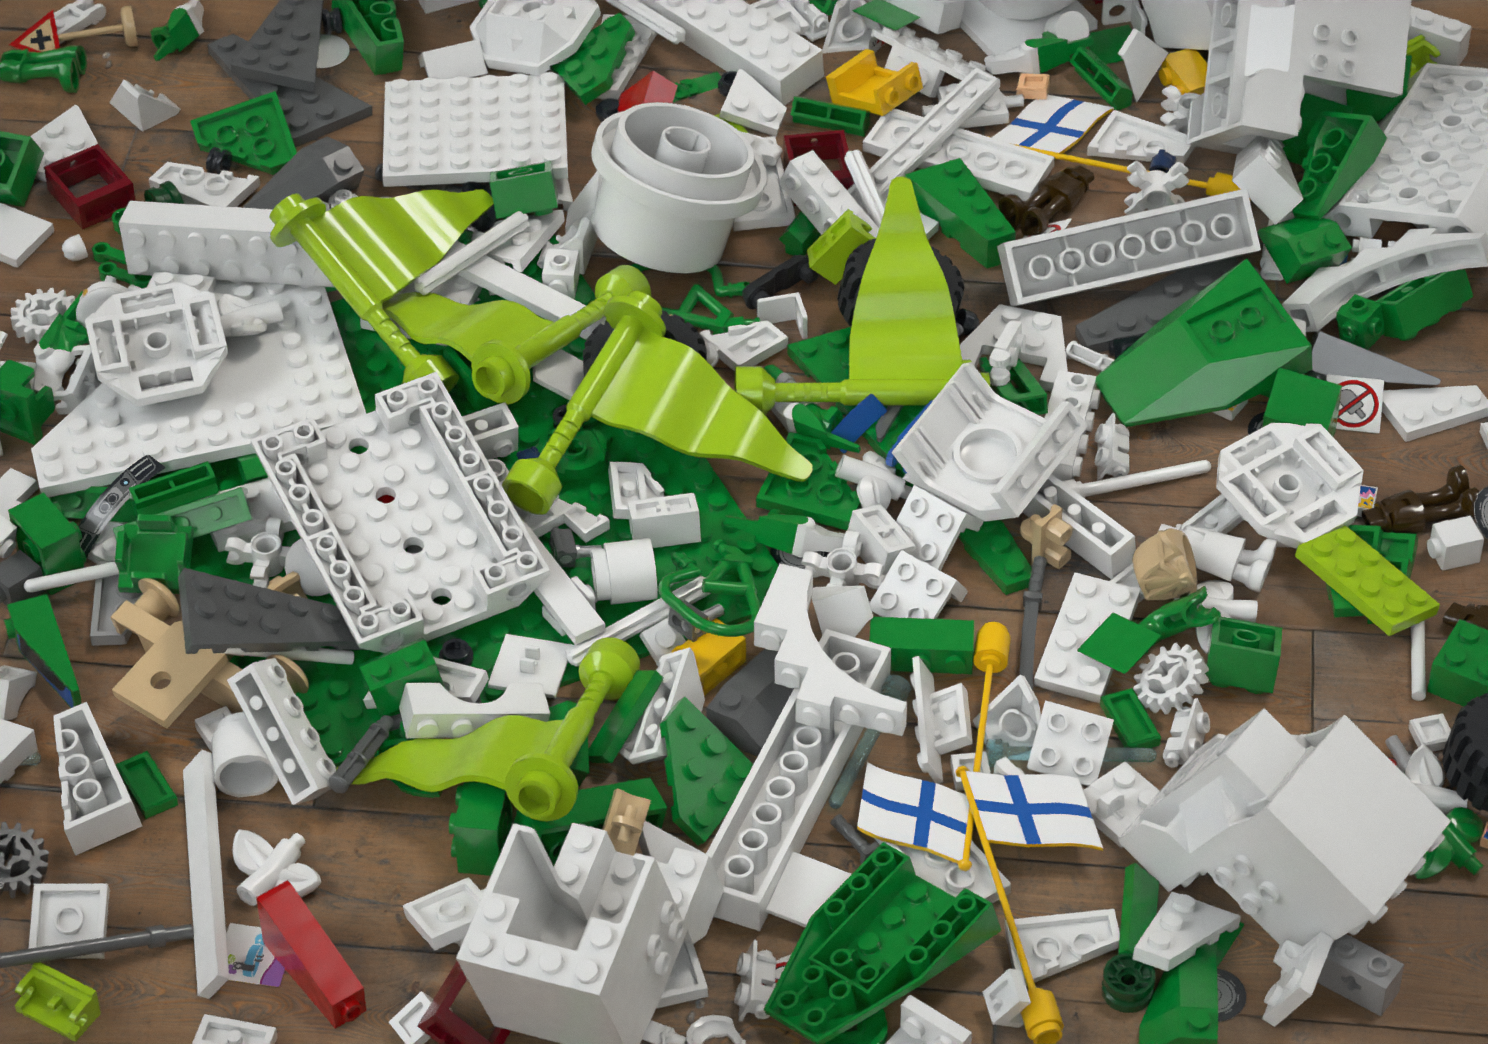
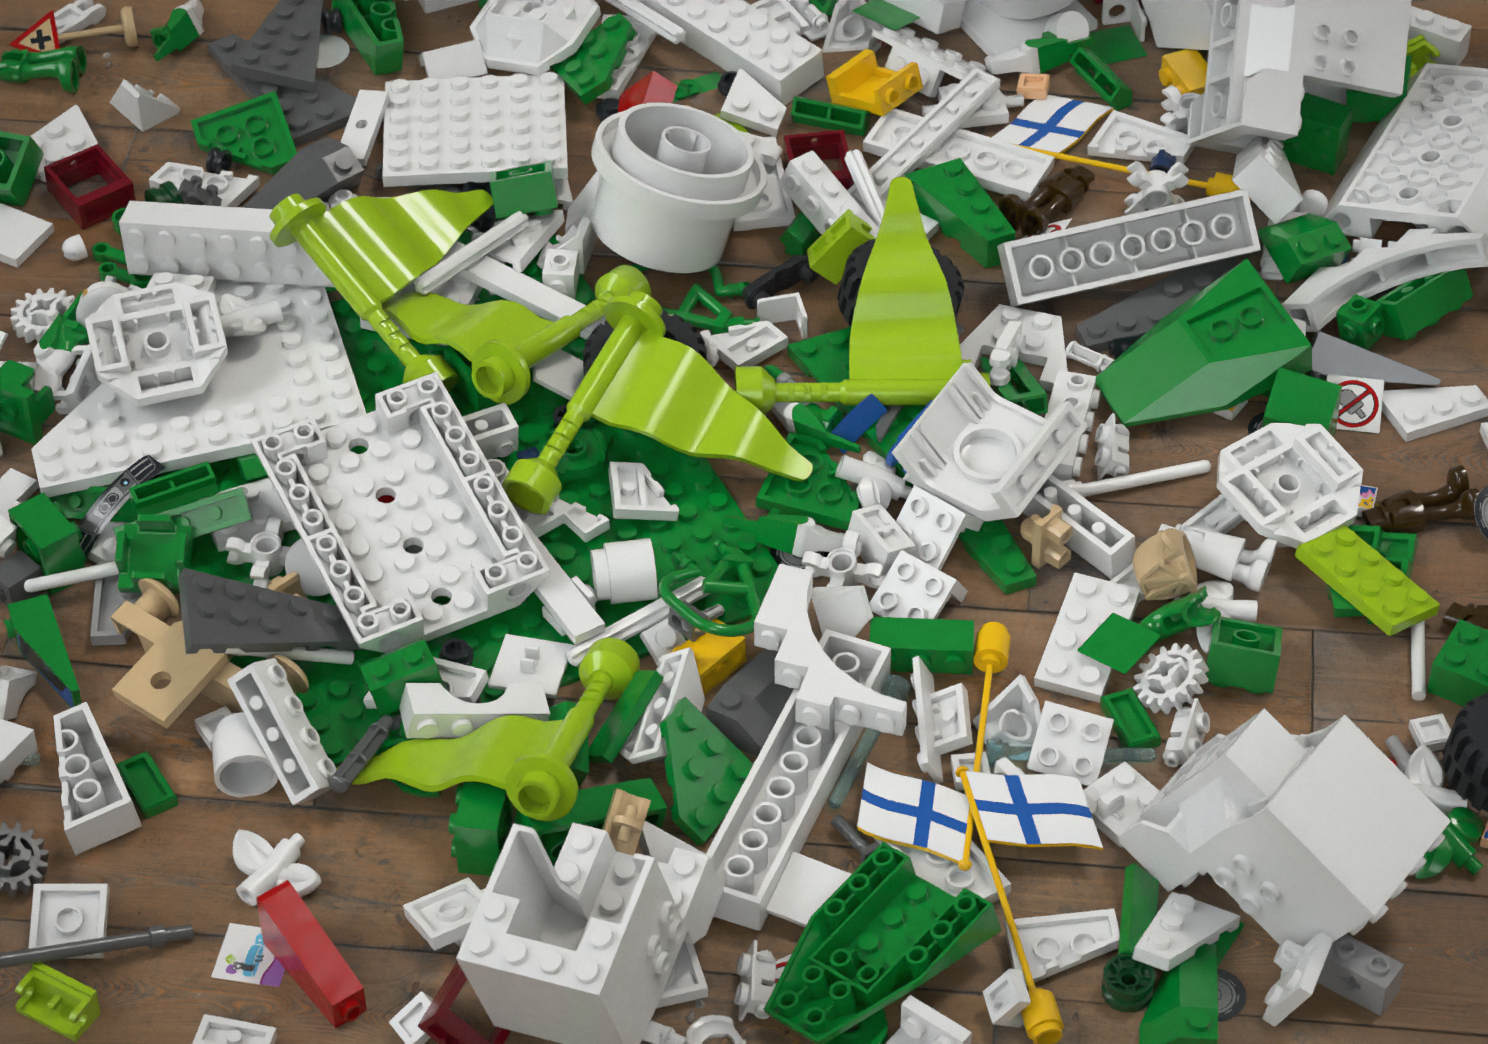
(197, 195): none -> dark grey piece
(205, 875): white tile -> none
(365, 123): none -> white tile
(564, 548): dark grey piece -> none
(665, 520): white hinge -> none
(967, 320): black hinge -> none
(1032, 603): dark grey sword -> none
(1141, 60): white slope -> none
(1338, 155): green wedge -> none
(1455, 543): white brick -> none

